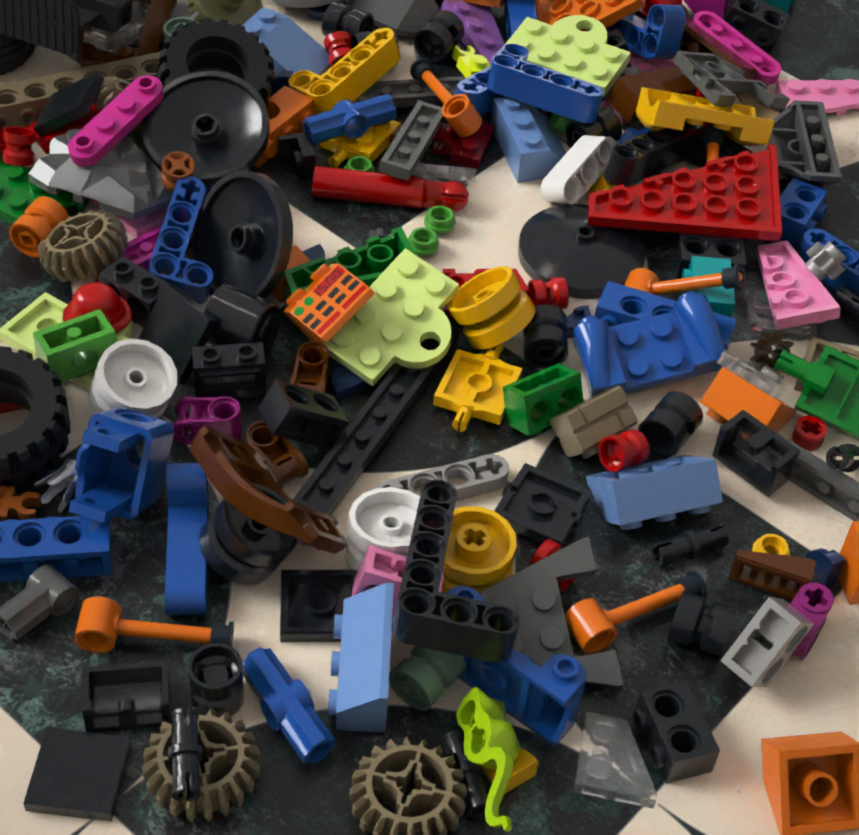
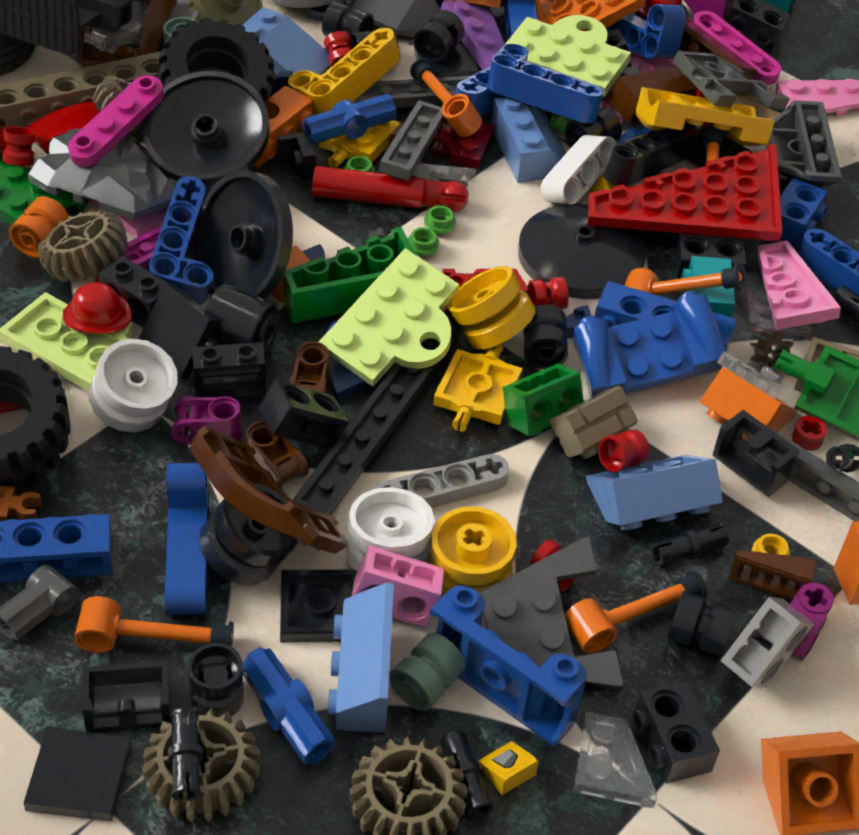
(61, 479): flat silver piece -> none
(69, 104): black tile -> none
(75, 345): bright green brick -> none
(110, 472): blue piece -> none
(173, 165): dark orange wheel -> none
(327, 302): orange slope -> none
(441, 619): black beam -> none
(468, 61): neon yellow plate -> none
(491, 745): lime animal -> none
(542, 505): black plate -> none
(671, 423): black wheel -> none
(825, 261): light grey gear -> none
(827, 565): dark blue tile -> none

